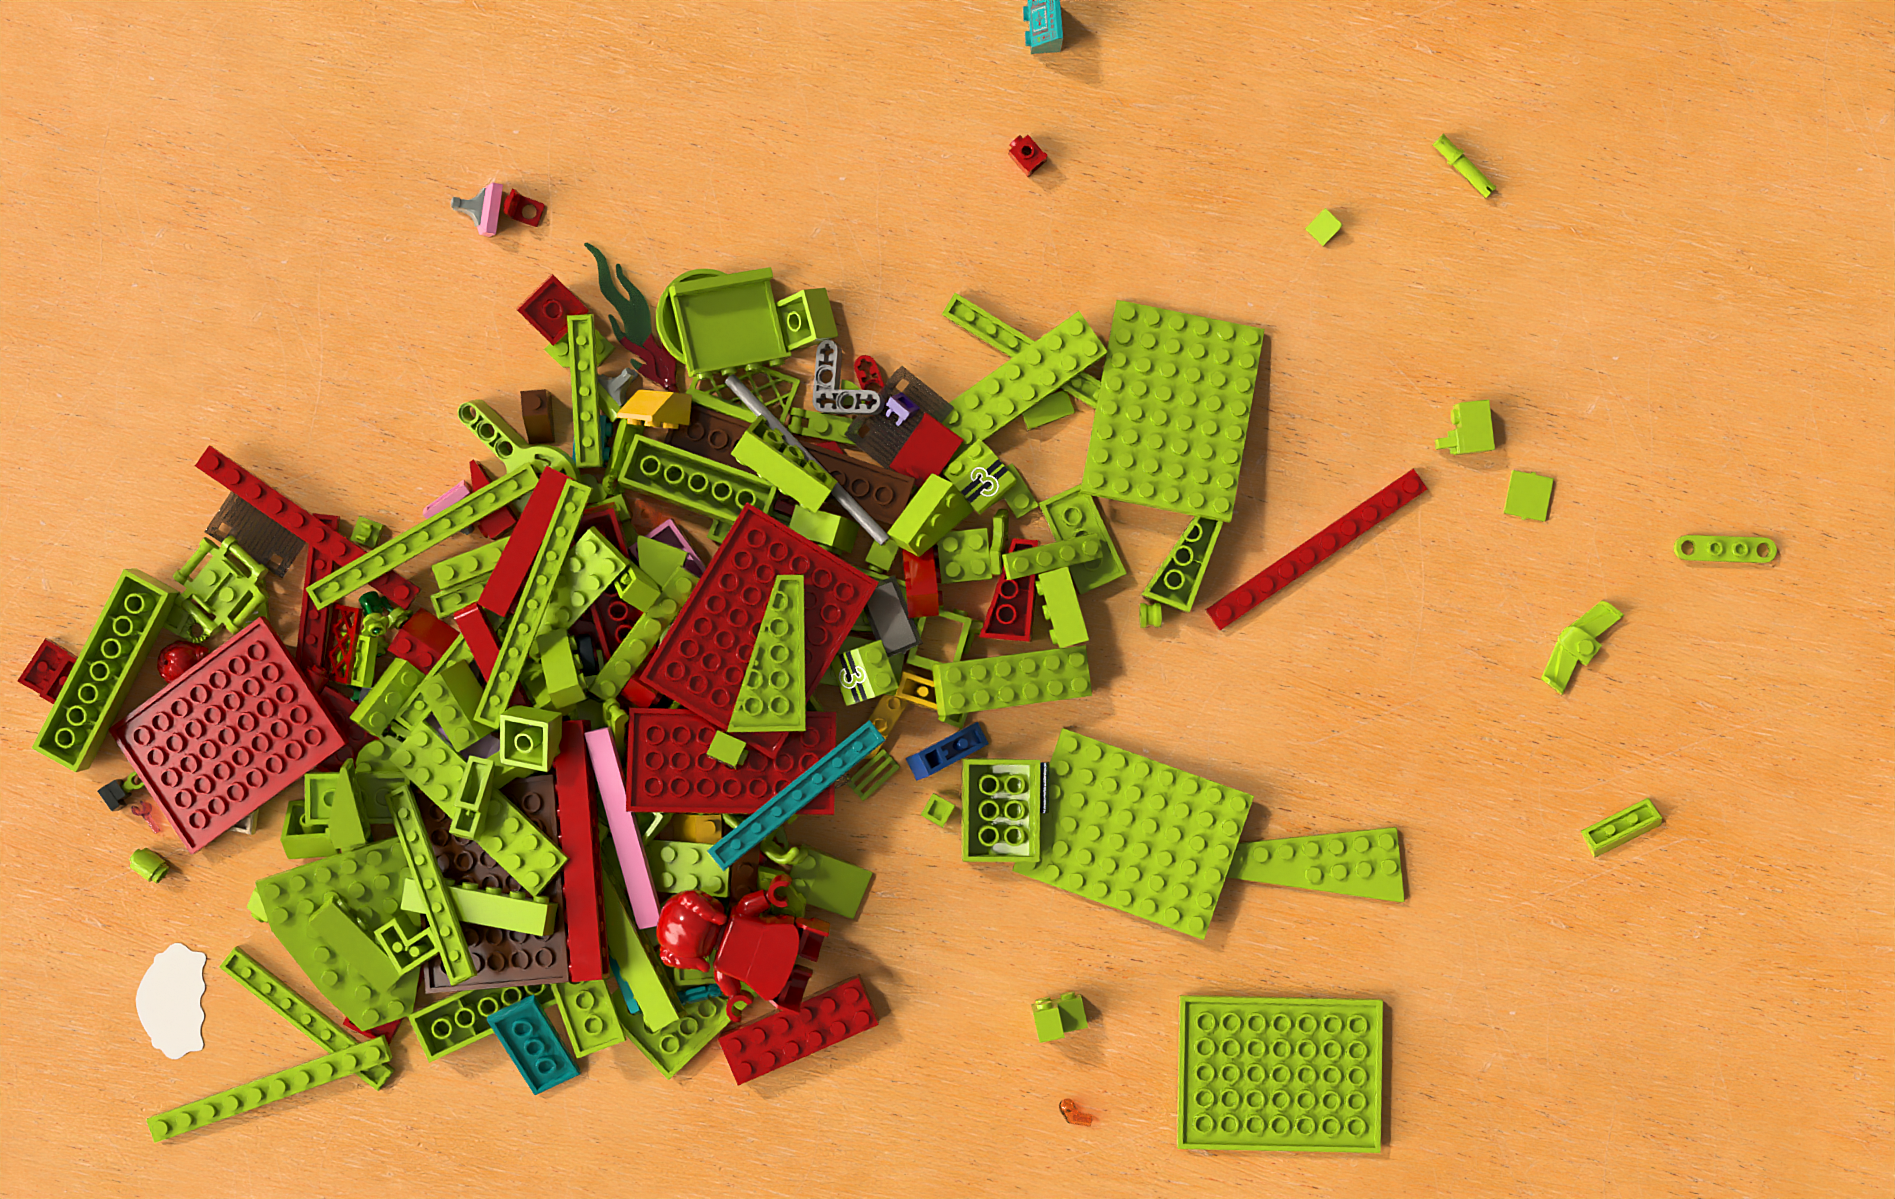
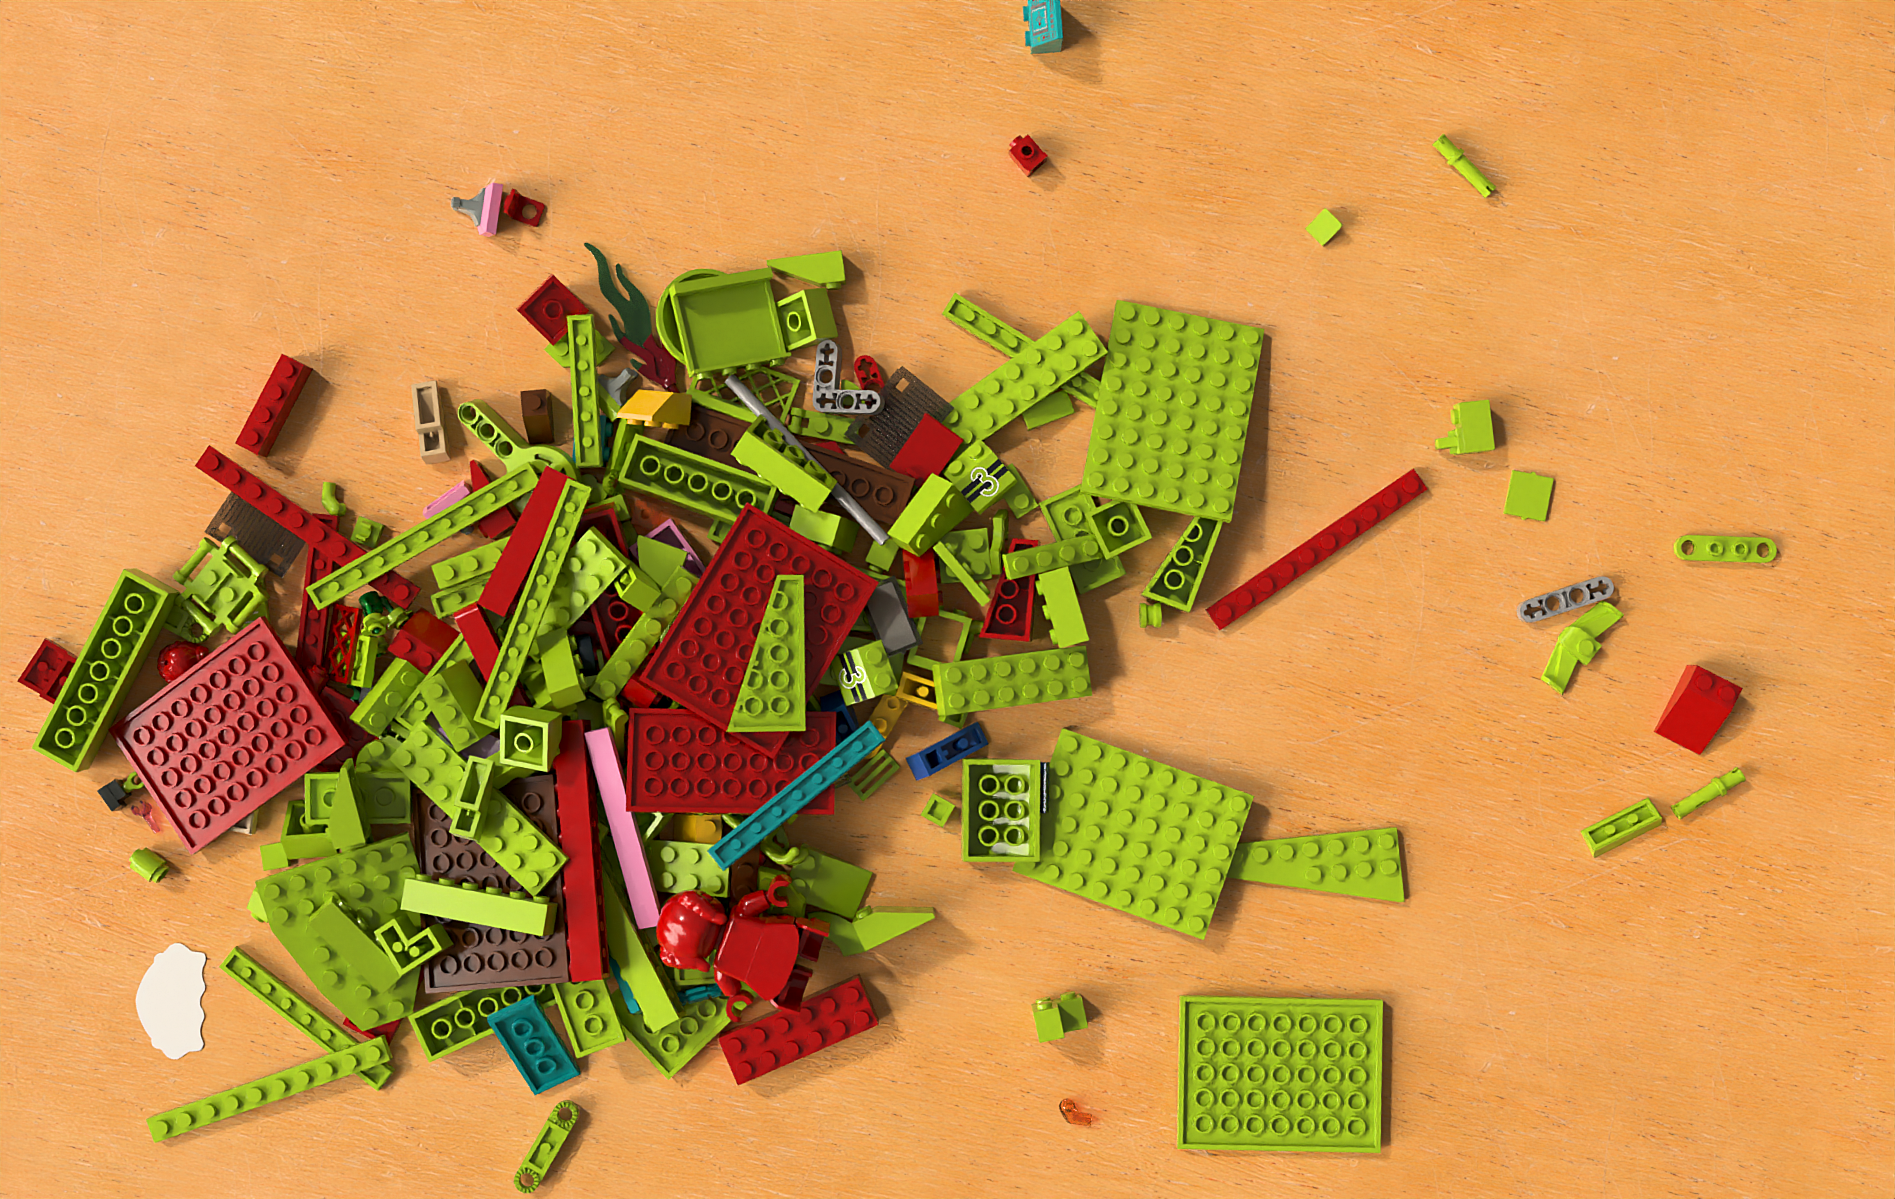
(273, 405): none -> red brick
(274, 856): none -> lime tile
(329, 501): none -> lime arm
(430, 422): none -> tan slope
(430, 885): lime tile -> none
(546, 1146): none -> lime plate
(727, 750): lime brick -> none
(817, 269): none -> lime slope
(841, 932): none -> lime tile
(845, 715): none -> blue slope
(886, 922): none -> lime slope
(902, 407): tile -> none
(962, 572): none -> lime plate
(1117, 527): none -> lime slope
(1564, 597): none -> light grey beam
(1697, 708): none -> red slope
(1716, 788): none -> lime pin

